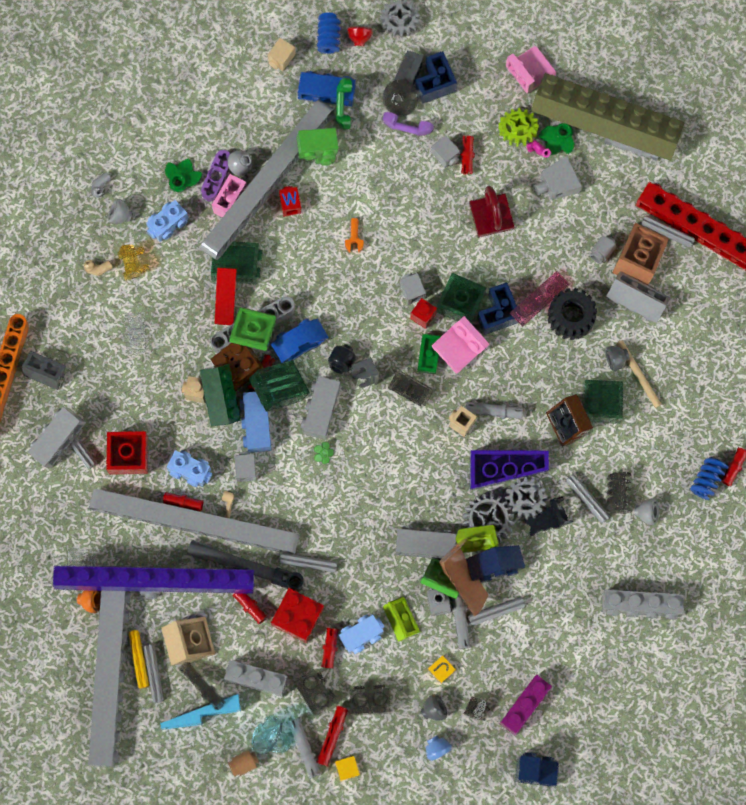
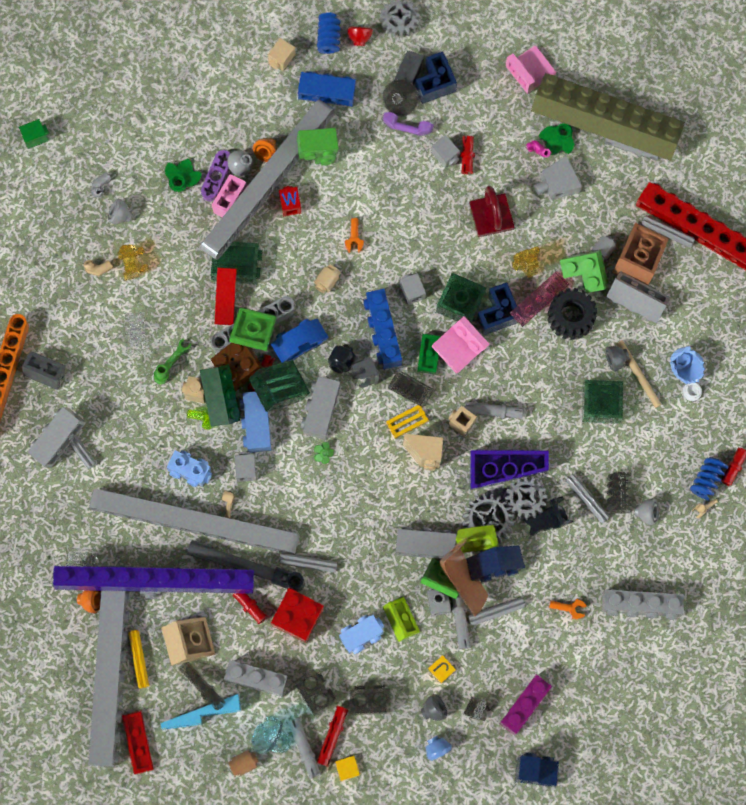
(34, 133): none -> green brick
(127, 453): red brick -> none
(137, 742): none -> red tile
(153, 673): light grey axle -> none
(162, 378): none -> bright green brick
(166, 221): light blue brick -> none
(183, 501): red pin -> none
(200, 415): none -> clear neon green arm
(264, 148): none -> orange brick
(327, 279): none -> tan brick
(330, 648): red pin -> none
(344, 86): green bar -> none
(383, 327): none -> blue brick
(421, 414): none -> yellow tile
(423, 313): red brick -> none
(424, 450): none -> tan slope
(518, 127): lime gear -> none
(528, 260): none -> clear yellow piece
(569, 420): piece -> none
(569, 607): none -> orange bar
(588, 265): none -> bright green brick
(687, 365): none -> light blue hair
(692, 391): none -> white plate
(702, 508): none -> tan hand

